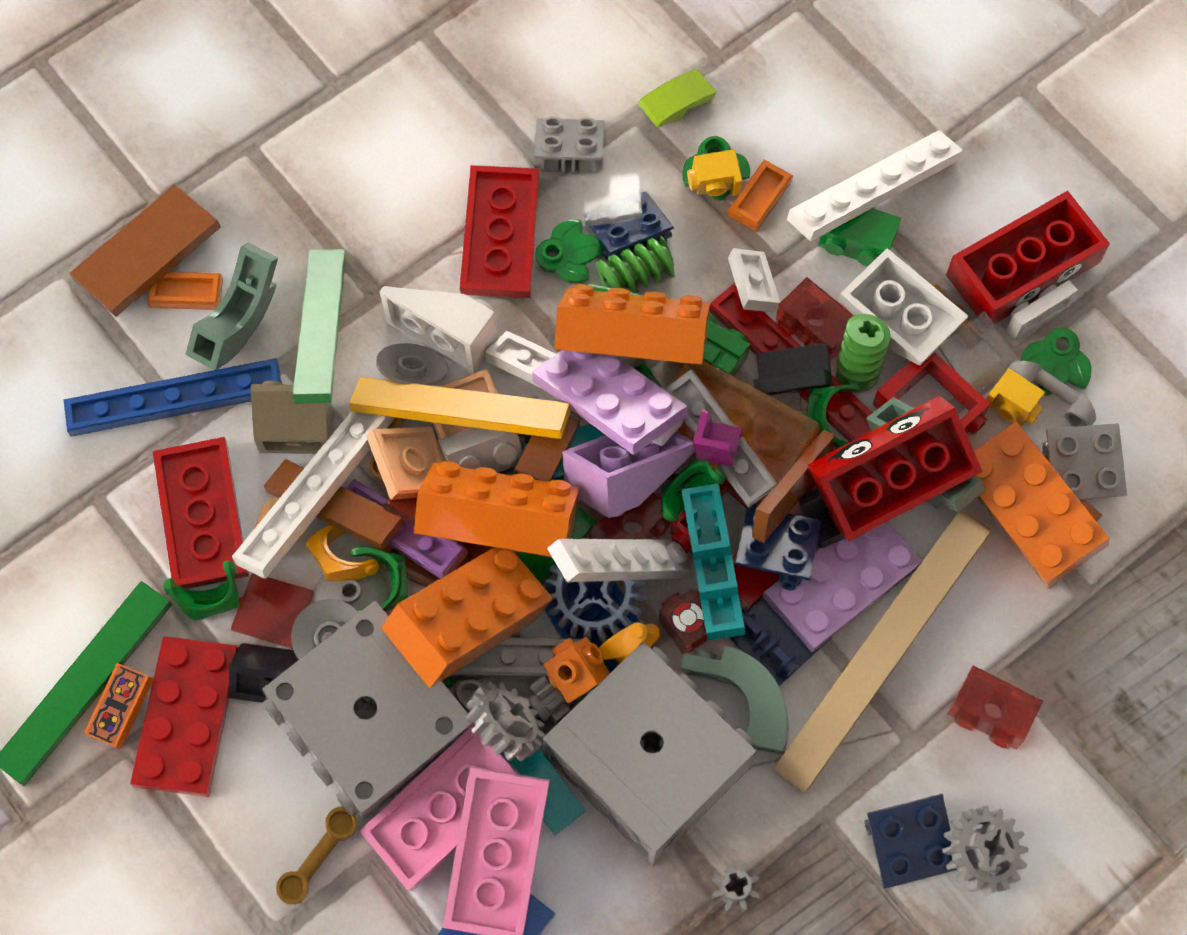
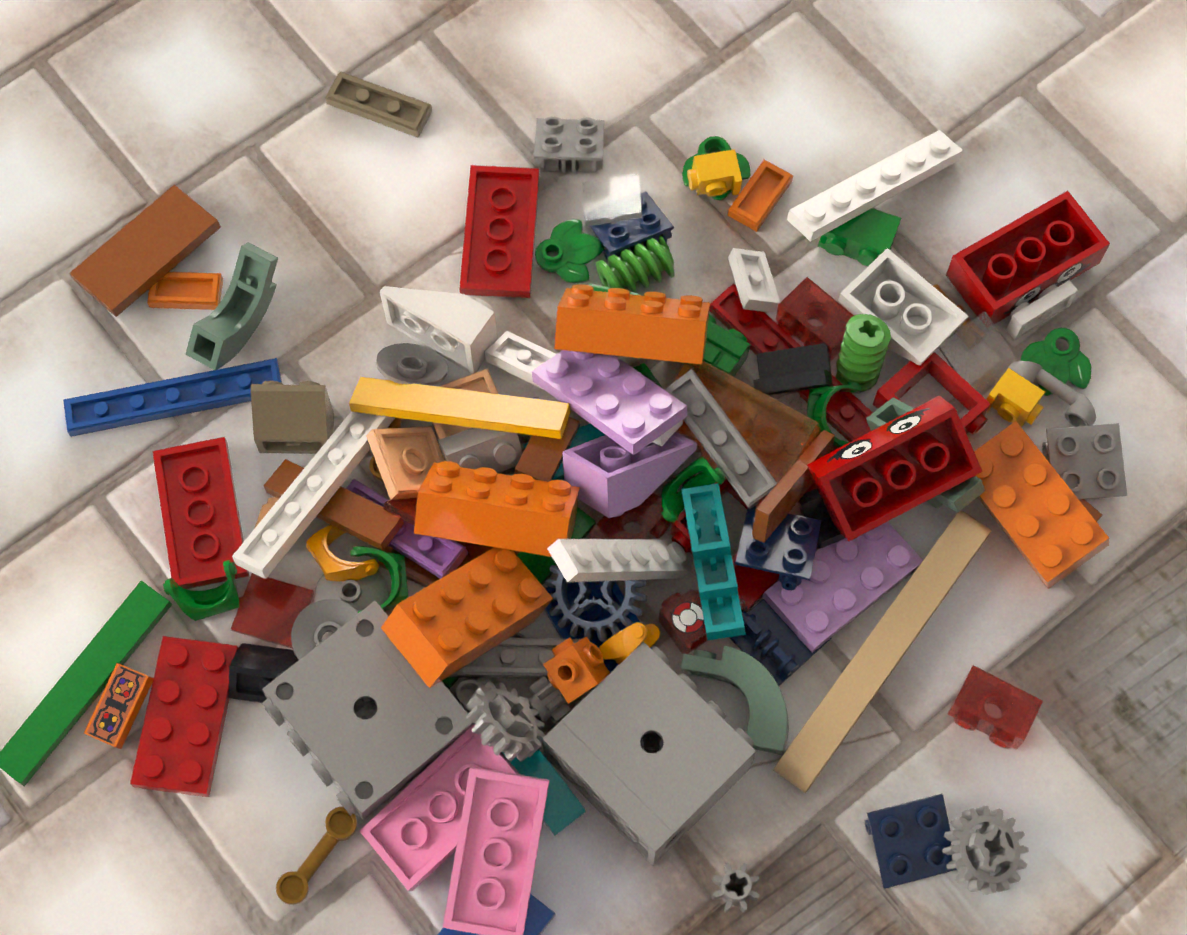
(319, 327): tile -> none
(378, 104): none -> dark tan tile
(672, 99): lime slope -> none
(716, 441): magenta panel -> none

